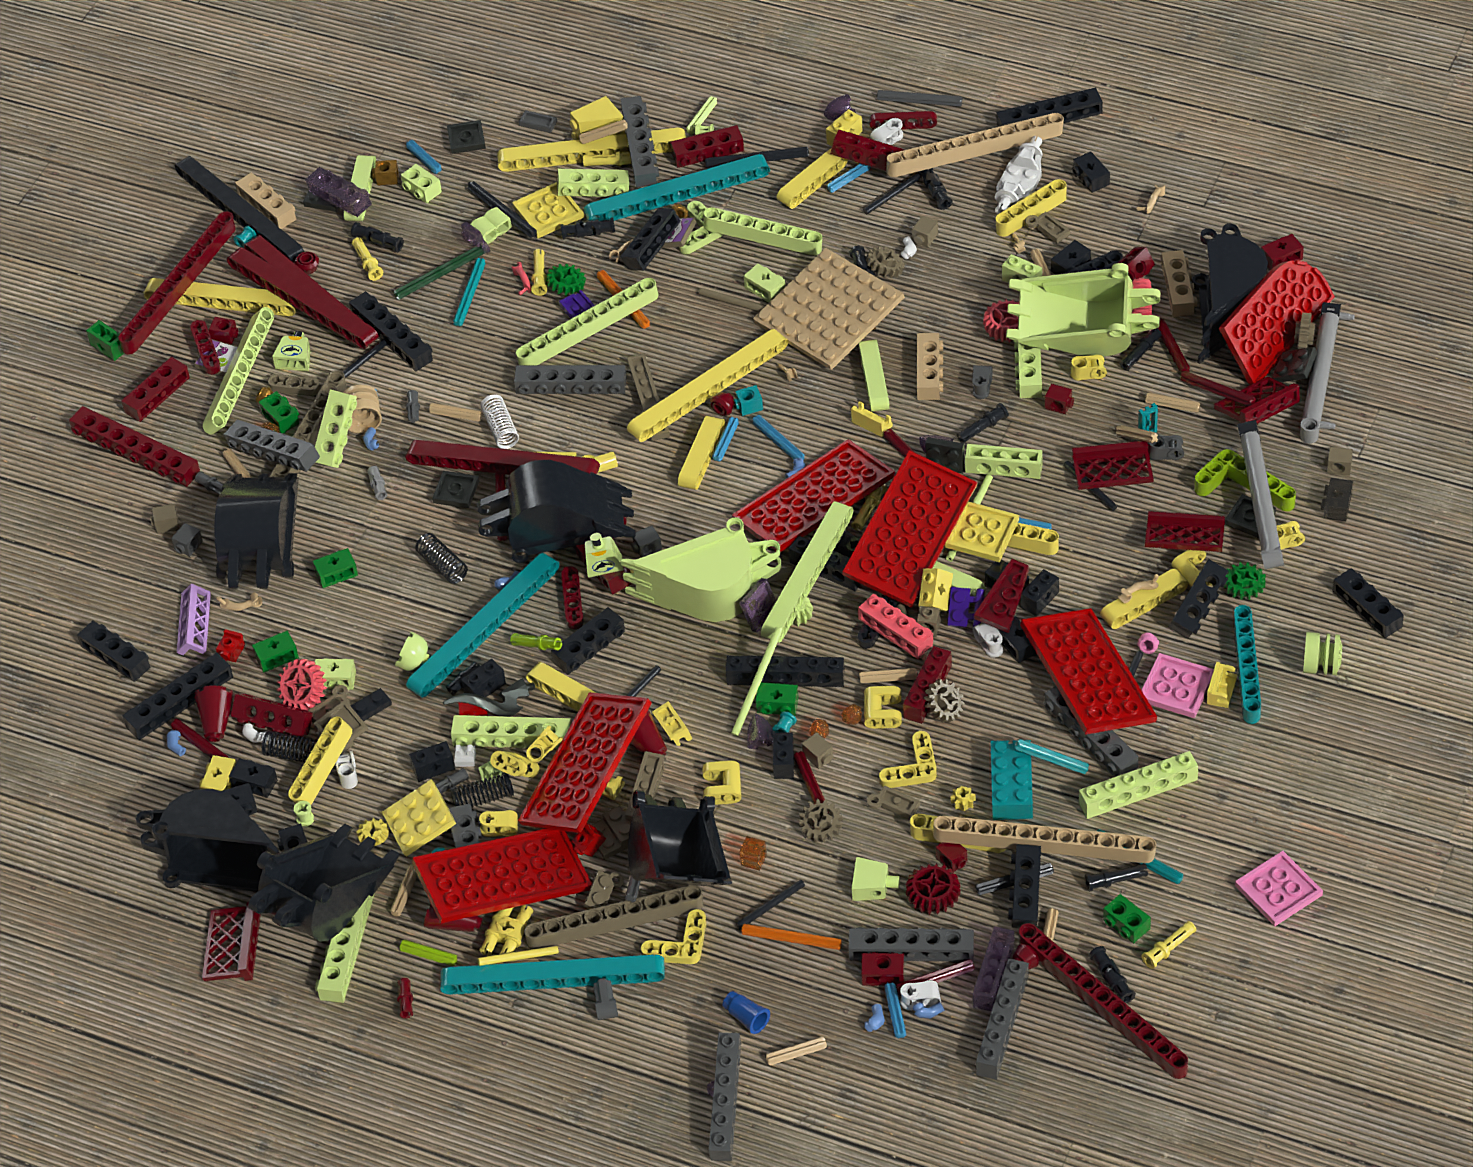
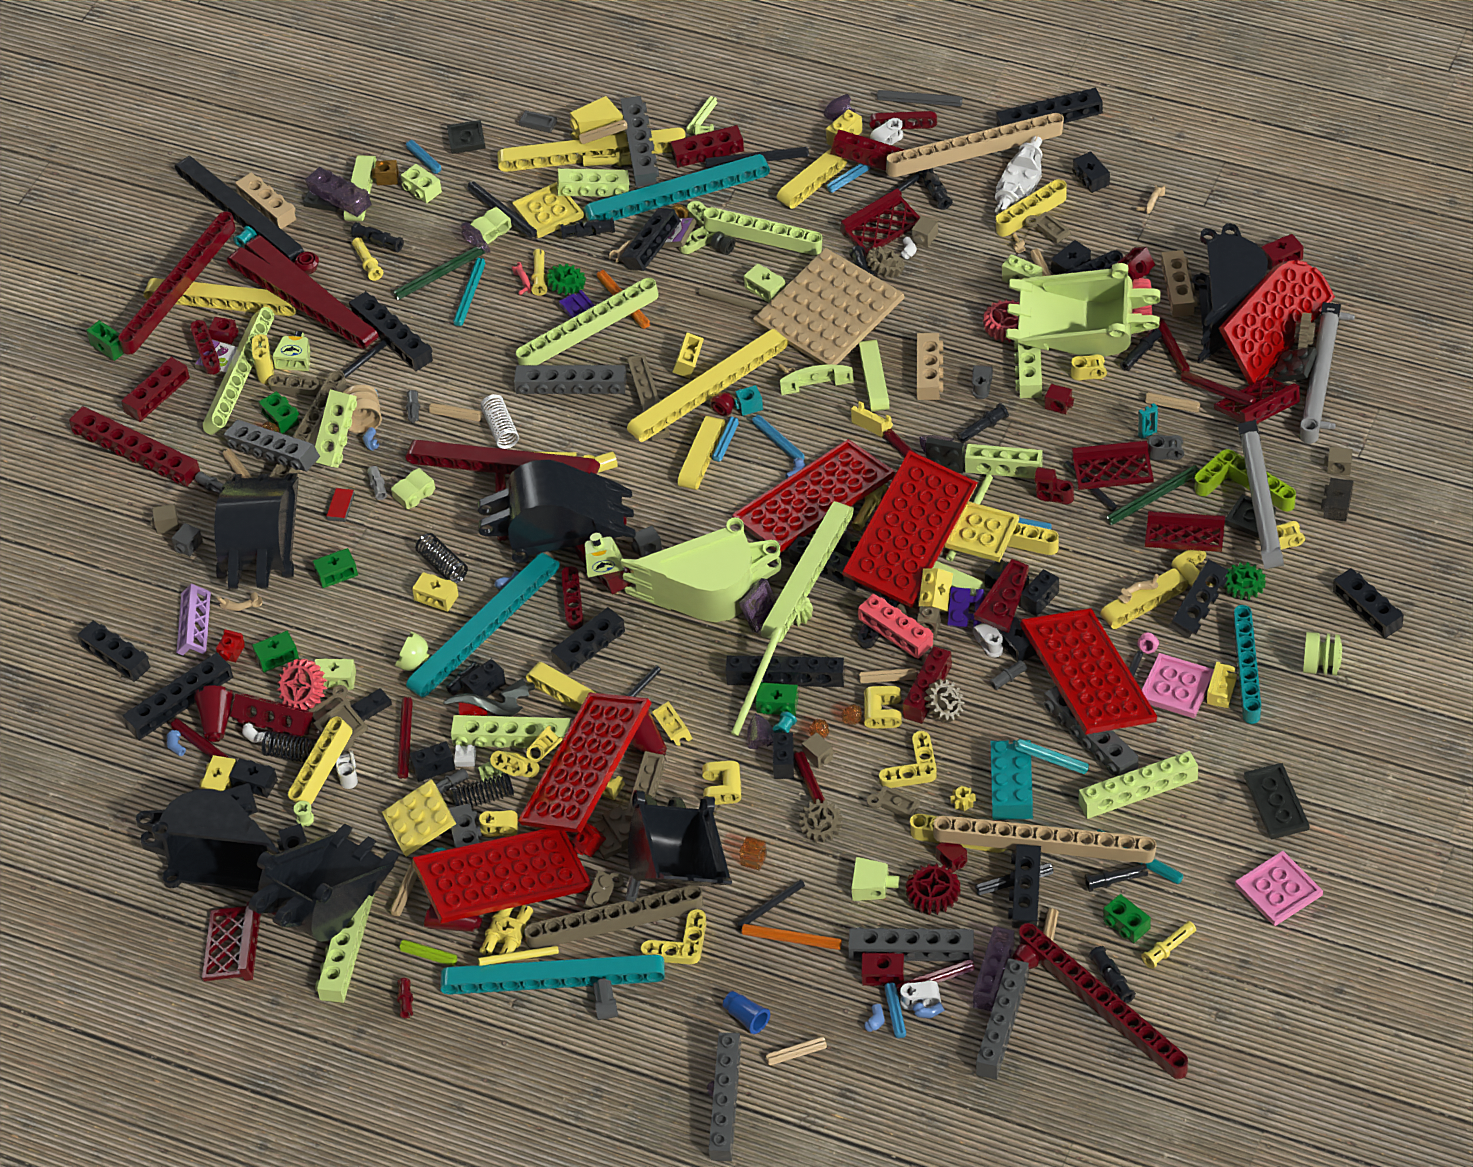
(262, 358): none -> light yellow connector
(263, 393): pearl gold piece -> none
(340, 505): none -> red tile
(379, 835): light yellow gear -> none
(404, 737): none -> dark red axle
(413, 488): none -> yellowish green brick
(435, 591): none -> light yellow brick
(455, 489): pearl dark grey plate -> none
(541, 642): lime pin -> none
(688, 355): none -> light yellow brick
(724, 243): none -> pearl dark grey wheel
(816, 374): none -> yellowish green slope
(870, 214): none -> dark red fence
(1008, 675): none -> dark grey axle
(1051, 488): none -> dark red piece
(1137, 434): tan axle -> none
(1152, 495): none -> dark green axle
(1276, 801): none -> pearl dark grey plate

